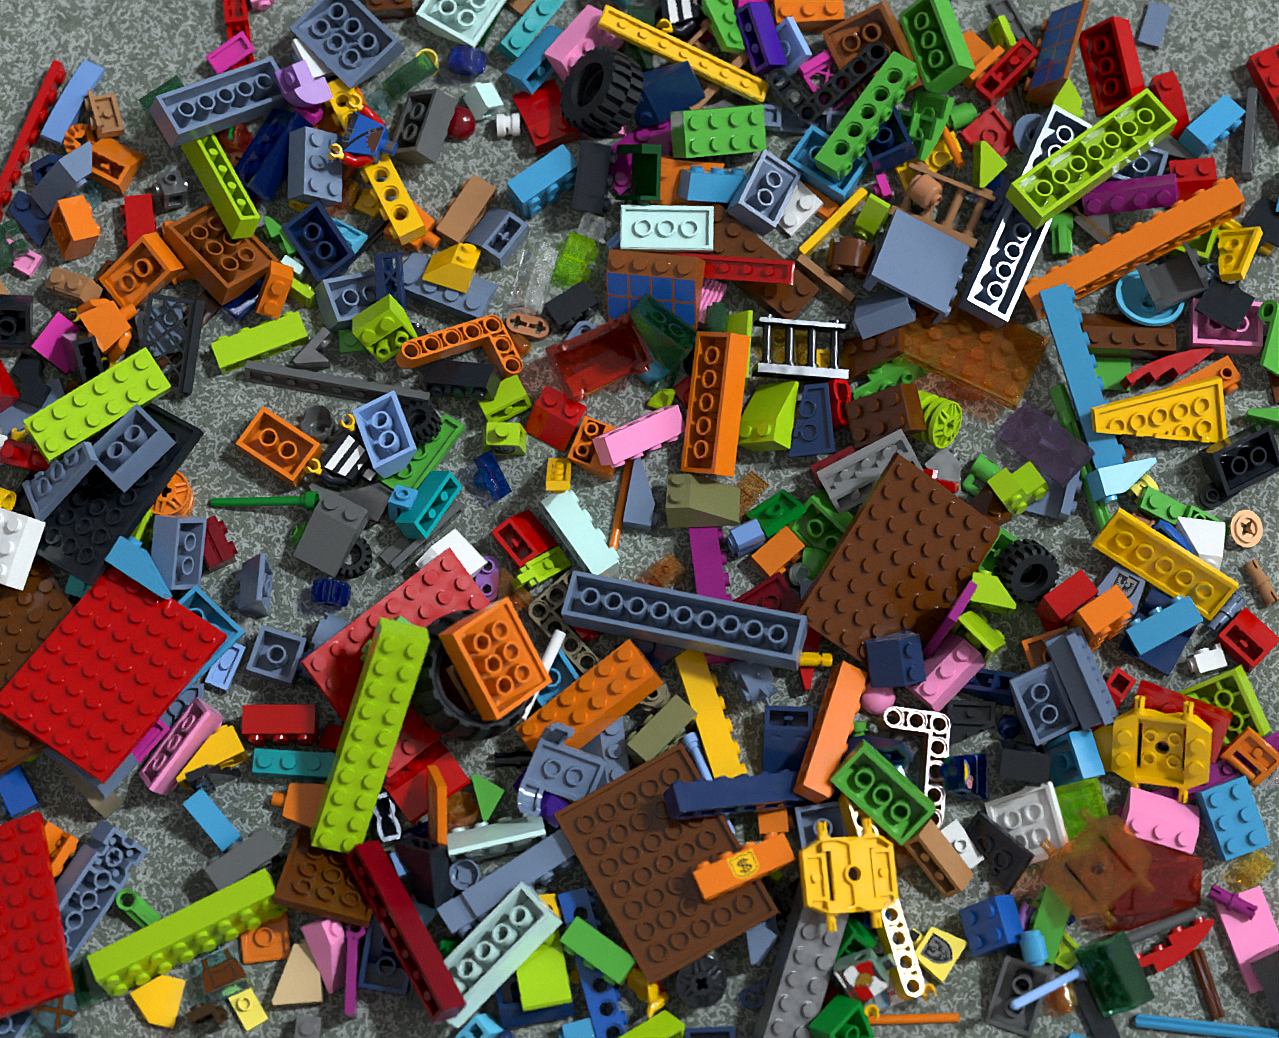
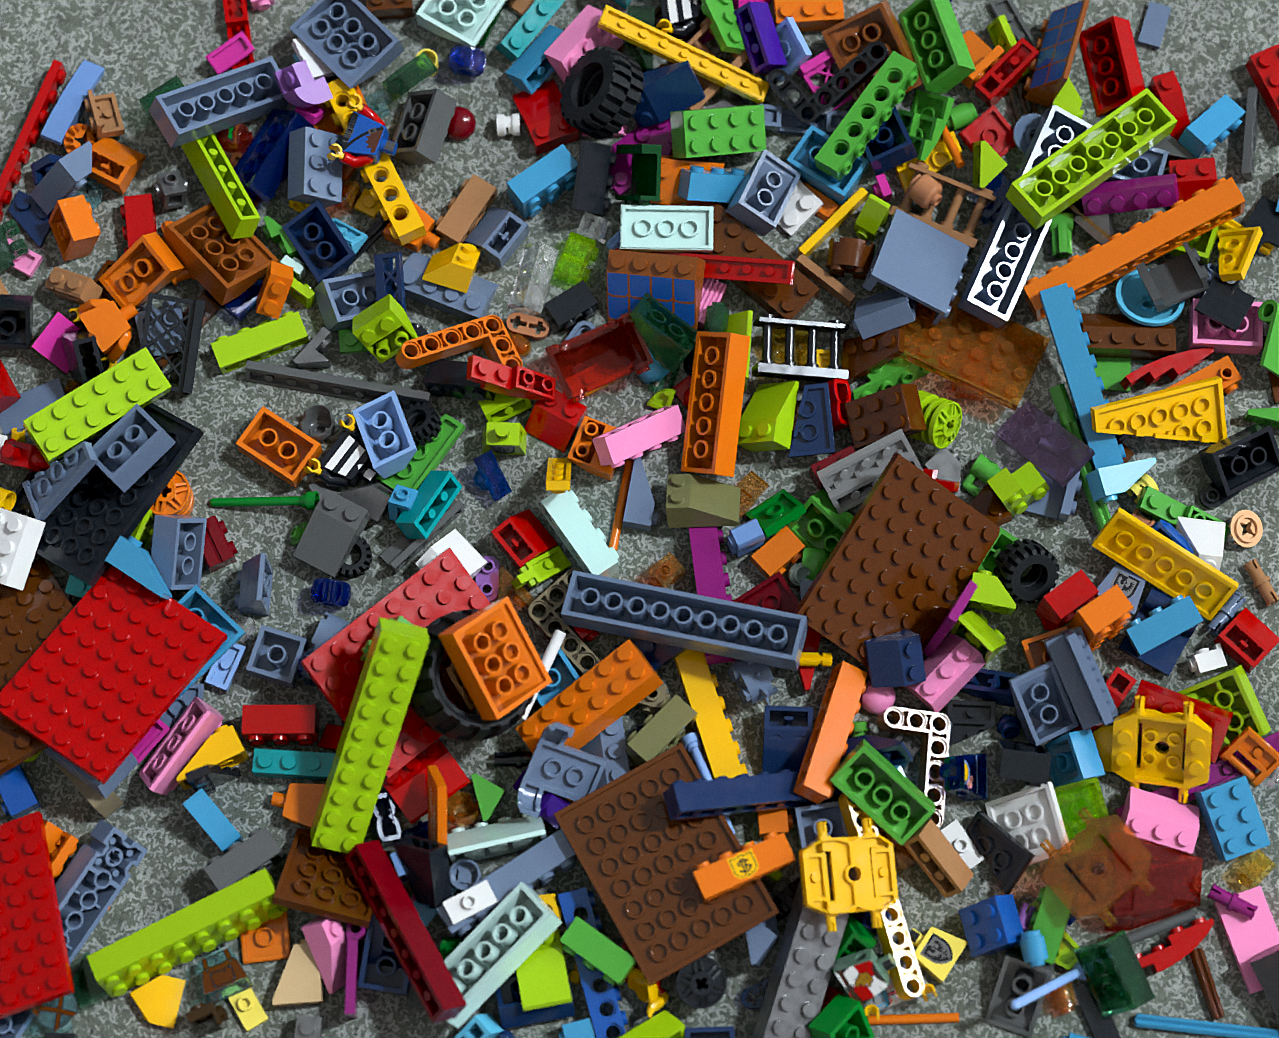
(29, 372): black tile -> none
(140, 911): bright green piece -> none
(470, 902): none -> white plate
(483, 100): light aqua brick -> none
(510, 381): none -> red slope

